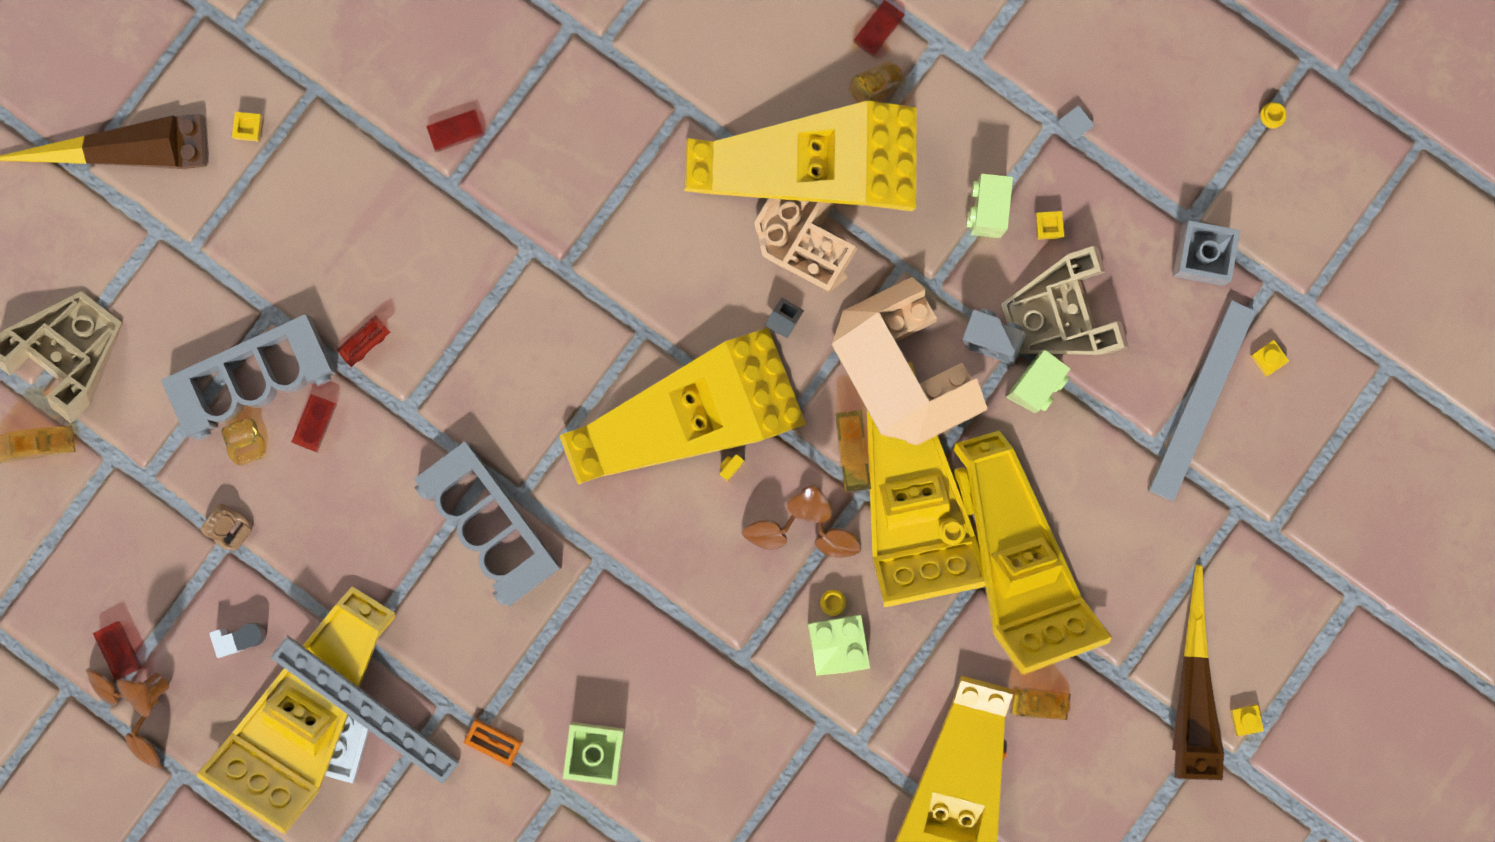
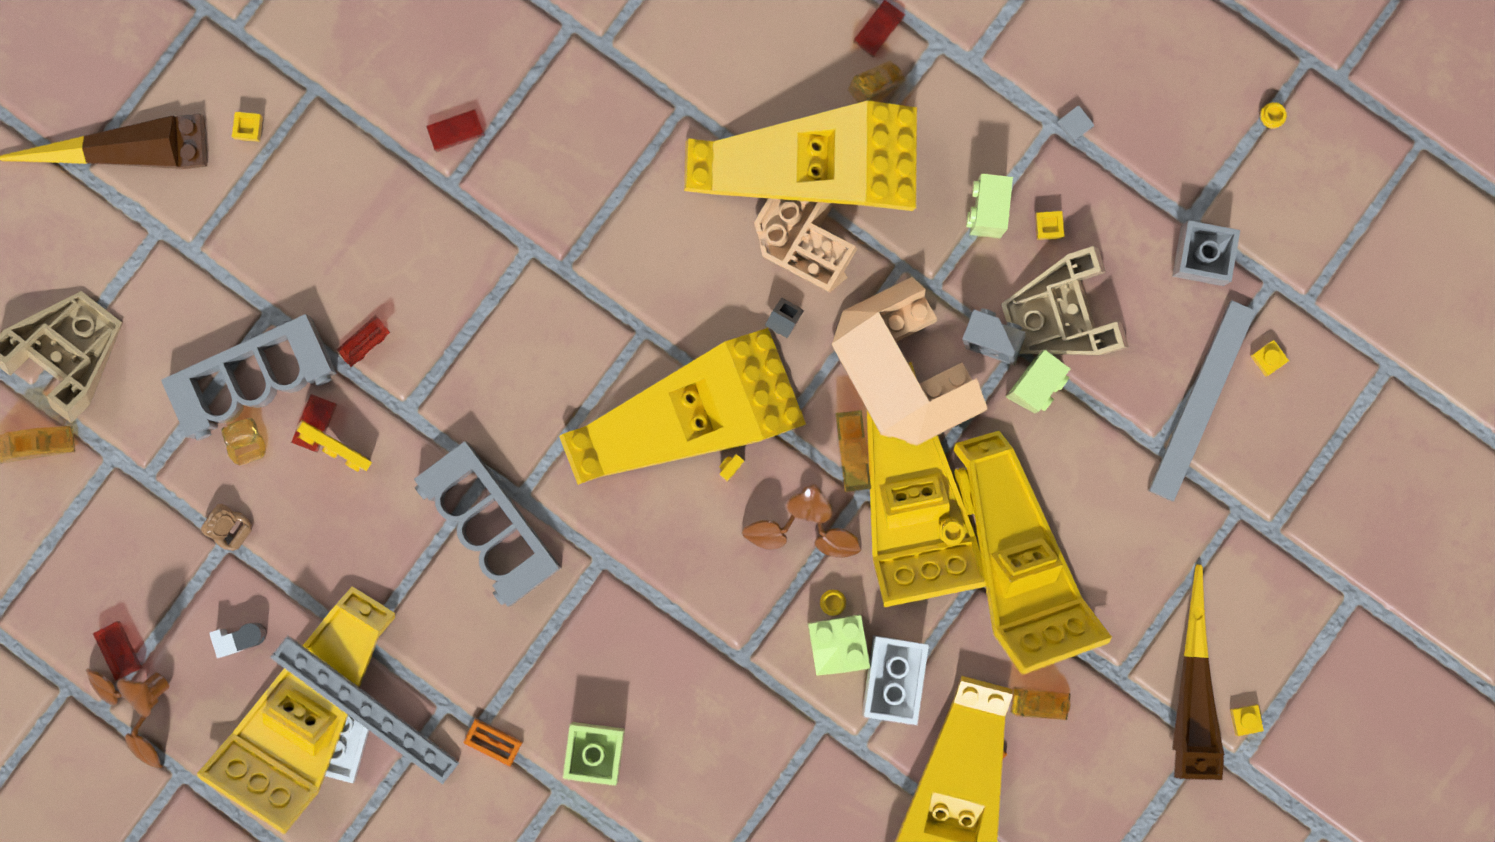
(332, 446): none -> yellow plate
(895, 680): none -> white slope

